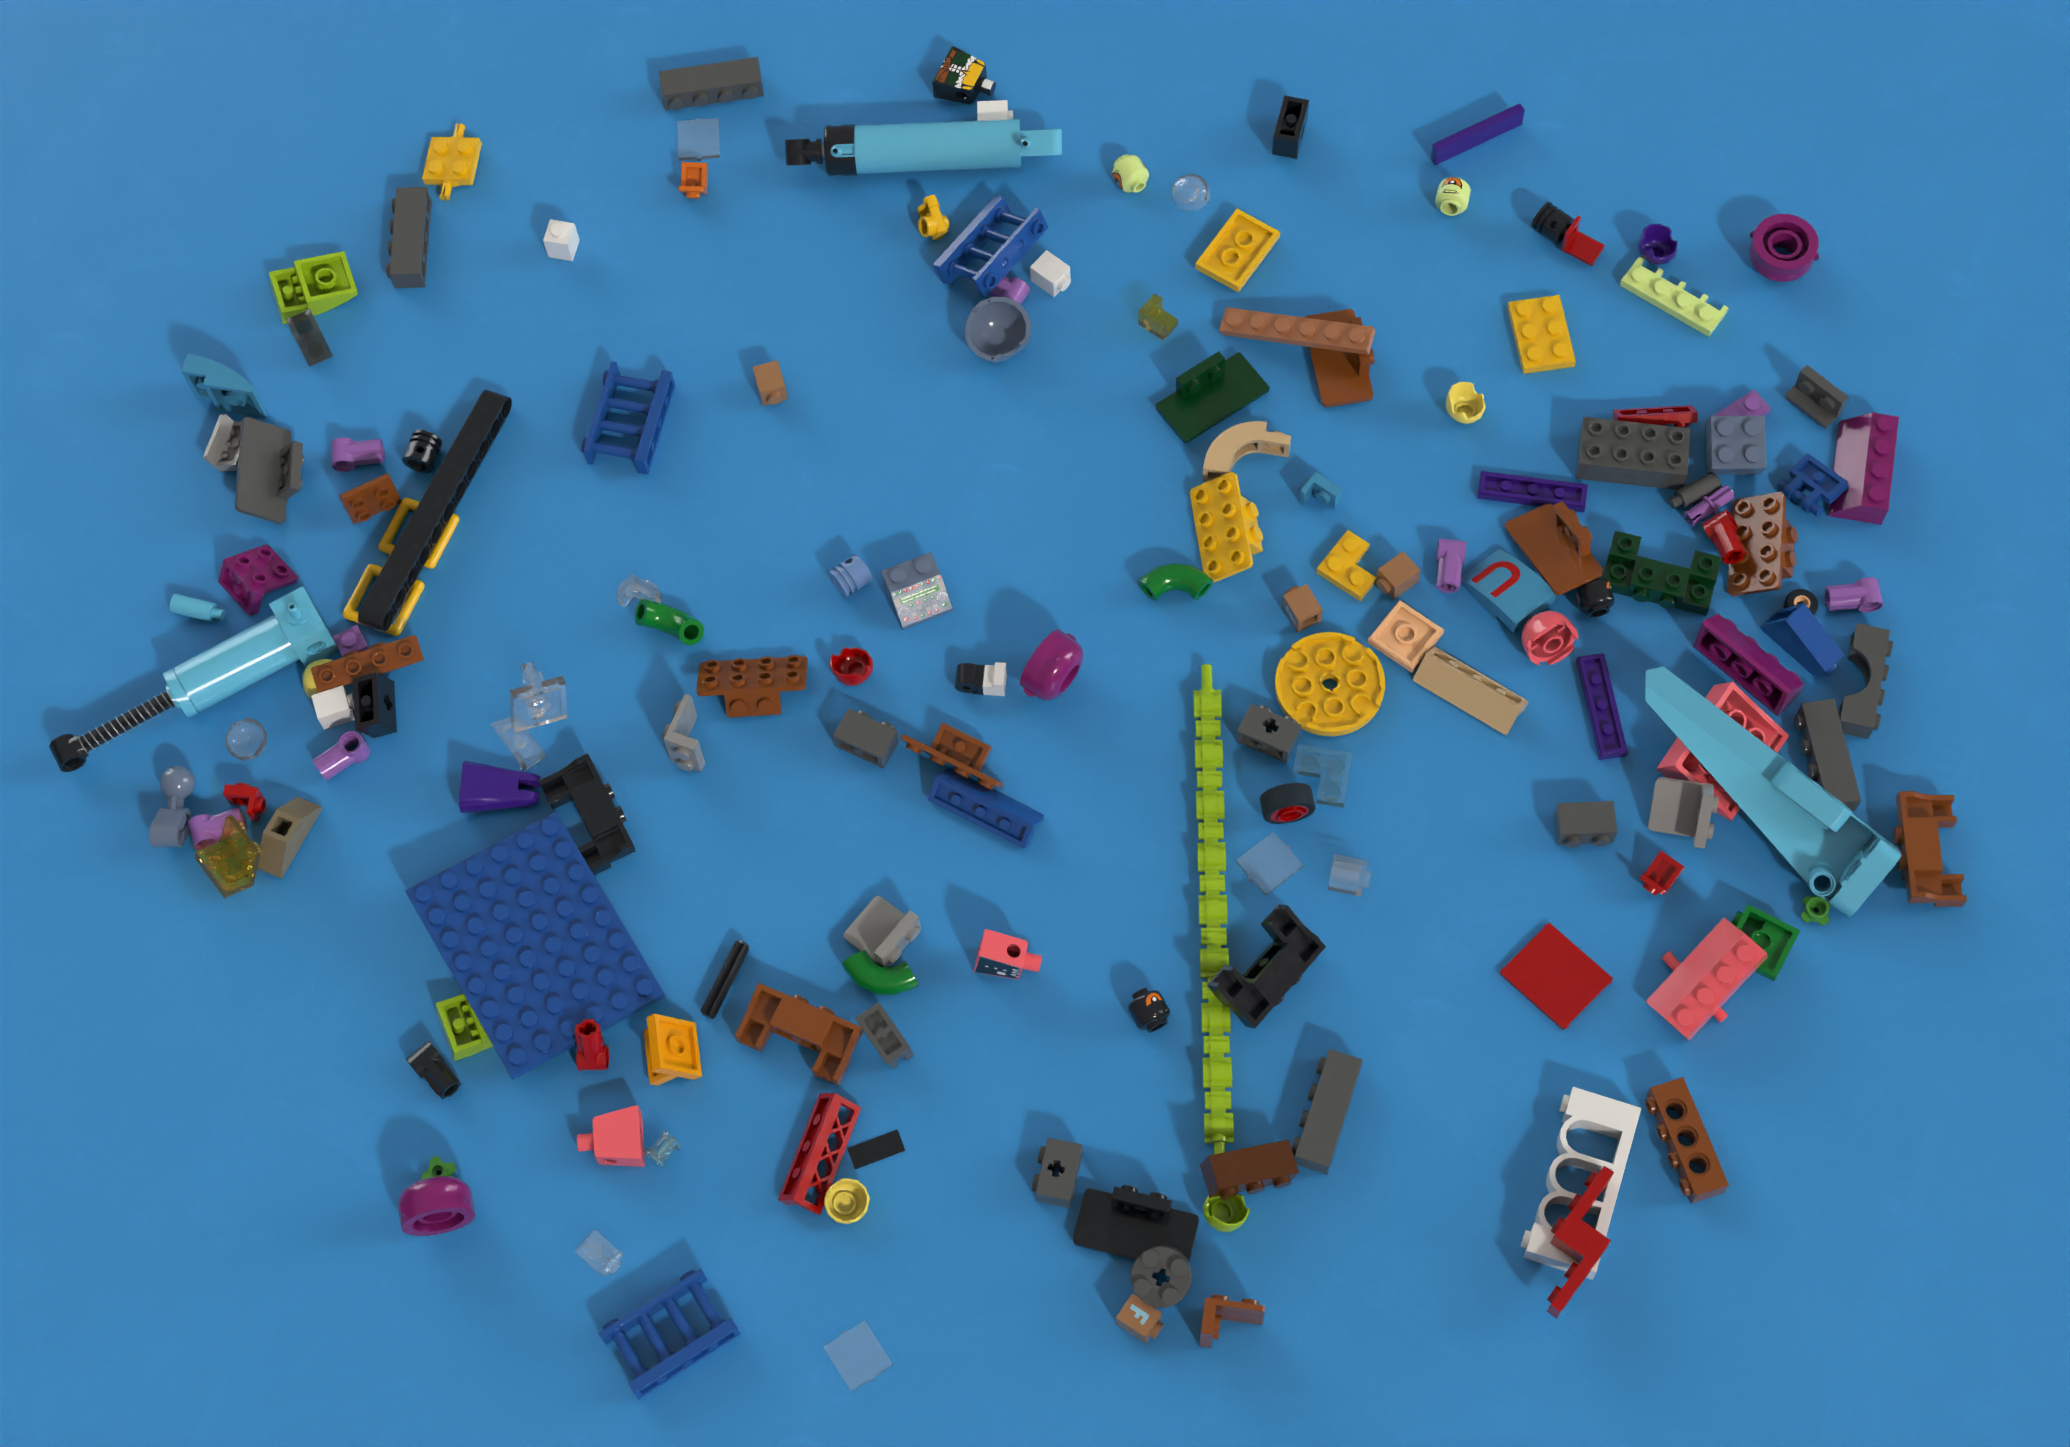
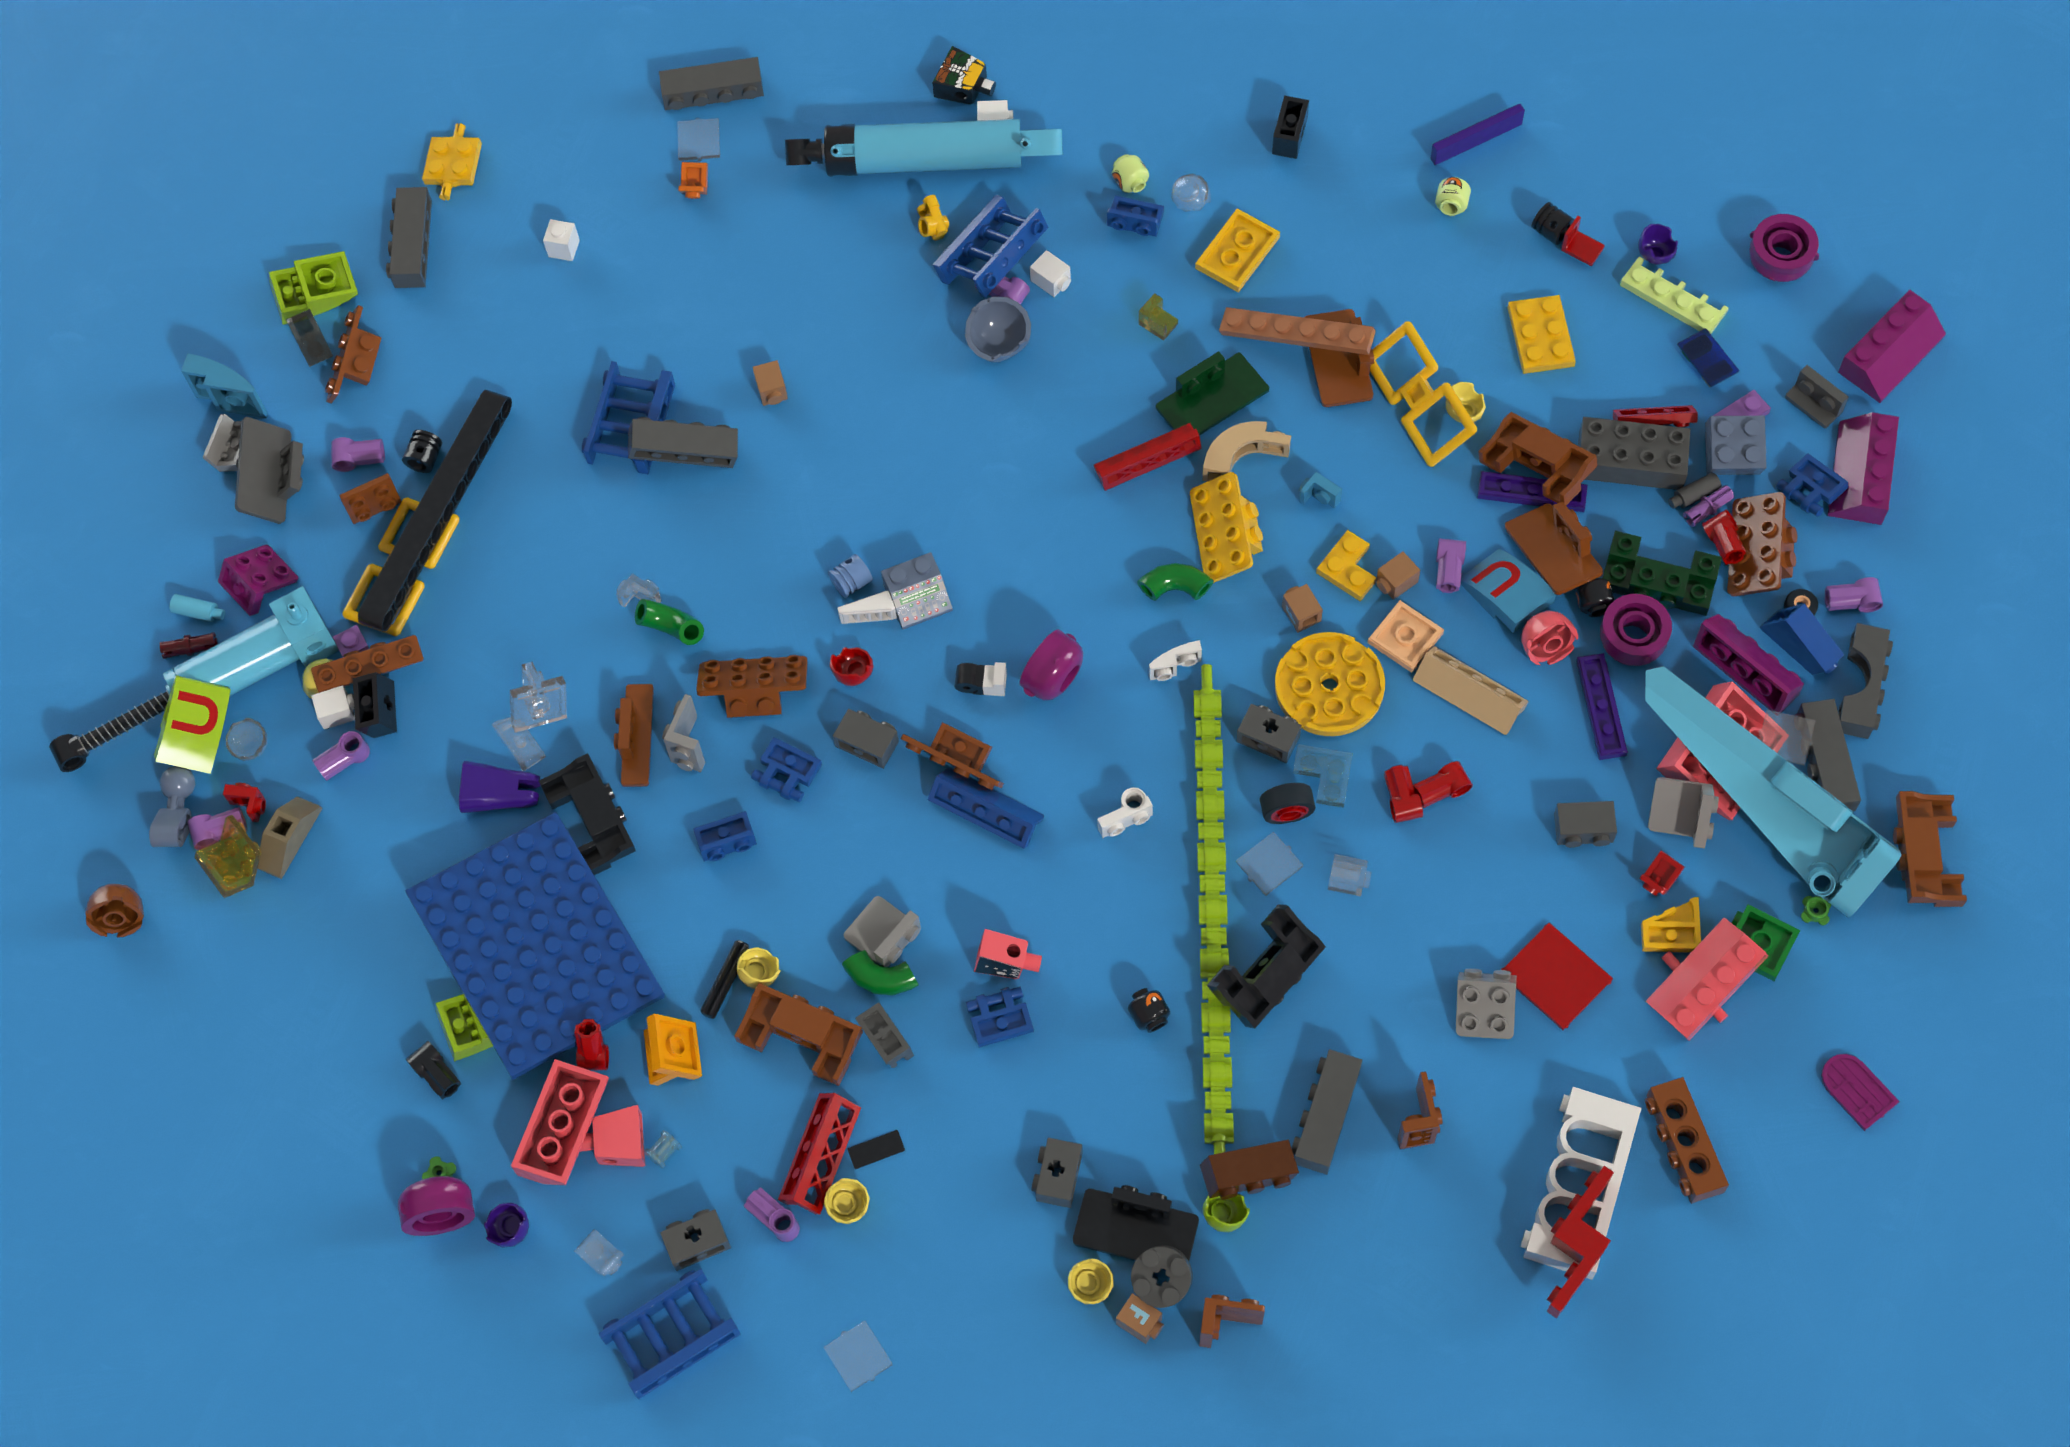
(114, 910): none -> dark orange cylinder
(188, 645): none -> dark red pin
(192, 724): none -> lime slope
(356, 355): none -> dark orange bracket
(506, 1225): none -> dark purple hair
(559, 1124): none -> coral slope
(635, 734): none -> dark orange bracket
(682, 442): none -> dark grey brick
(683, 1250): none -> dark grey brick
(725, 837): none -> blue bracket
(757, 966): none -> light yellow hair
(771, 1214): none -> medium lavender piece
(790, 762): none -> blue plate
(869, 609): none -> white slope
(1002, 1023): none -> blue plate
(1090, 1281): none -> light yellow hair
(1118, 820): none -> white plate
(1135, 216): none -> blue bracket
(1148, 456): none -> red fence
(1166, 665): none -> white slope
(1404, 801): none -> red piece
(1421, 395): none -> yellow bar
(1423, 1128): none -> dark orange bracket
(1448, 782): none -> red piece
(1486, 1004): none -> light grey bracket
(1541, 451): none -> dark orange bracket
(1640, 612): none -> magenta piece
(1673, 930): none -> yellow wing
(1708, 357): none -> clear blue piece
(1788, 735): none -> clear piece
(1857, 1089): none -> magenta window
(1893, 347): none -> magenta slope

